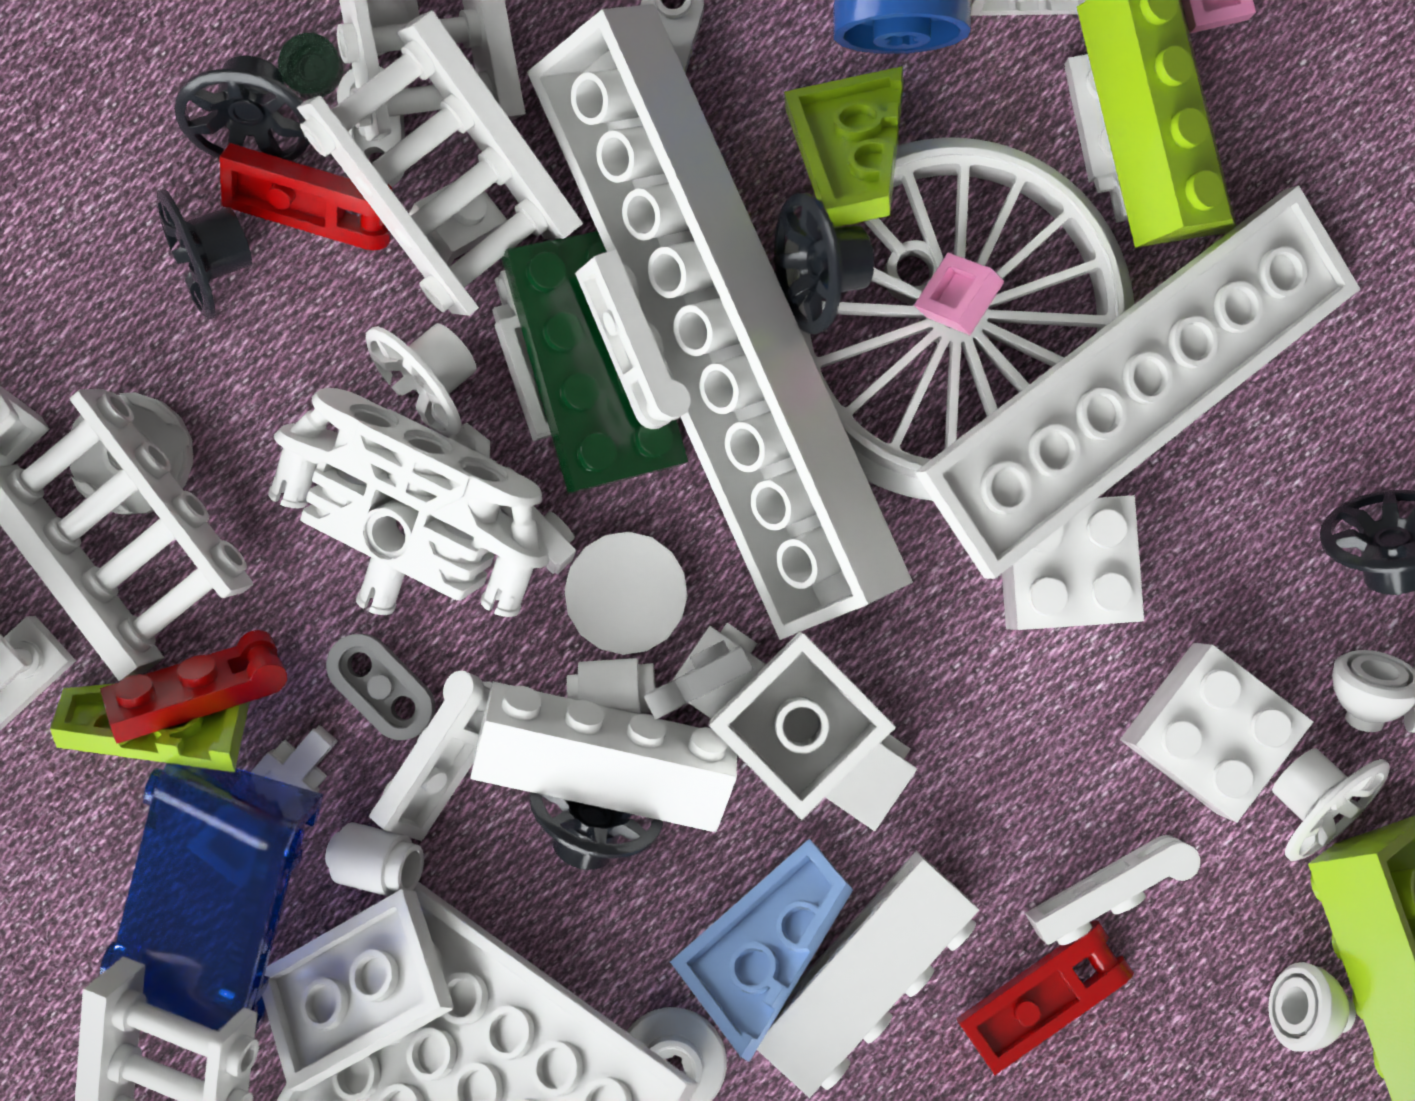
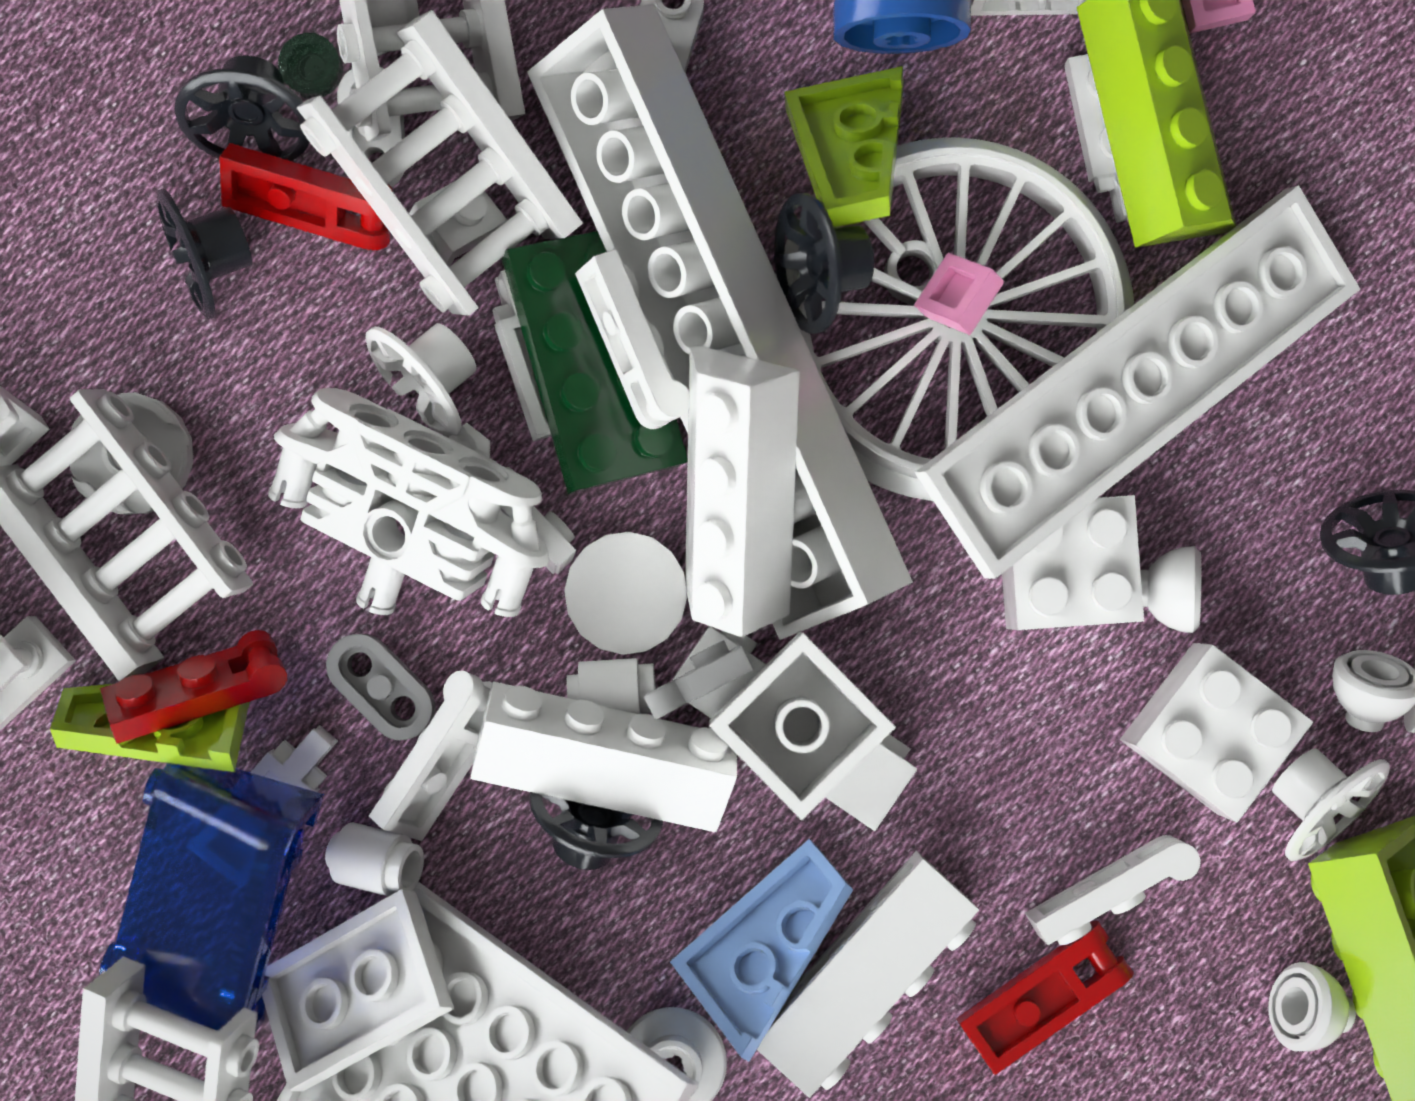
(740, 490): none -> white slope
(1174, 589): none -> white brick

